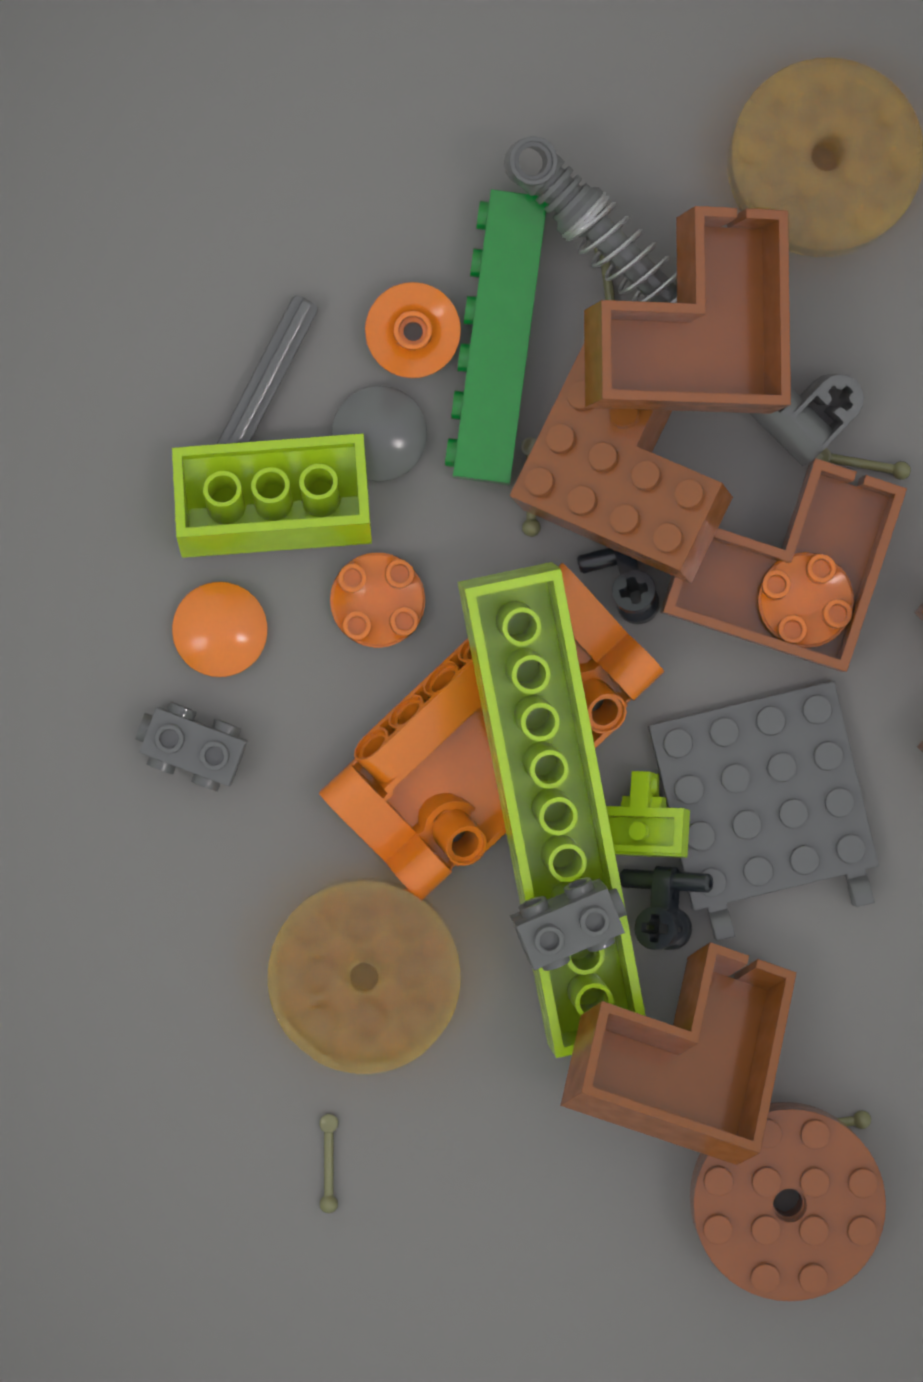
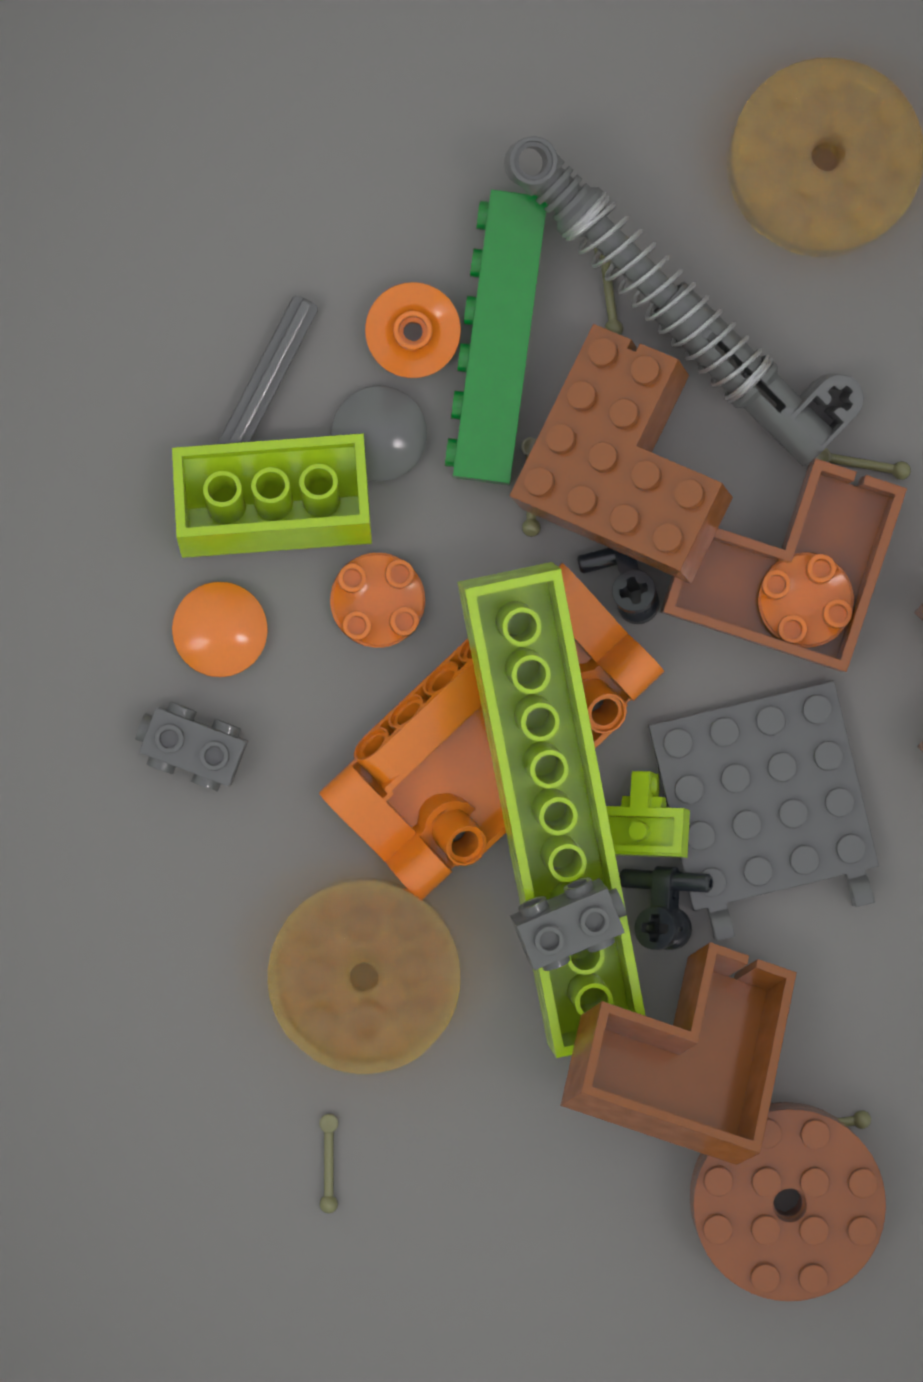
(723, 337): dark orange piece -> none

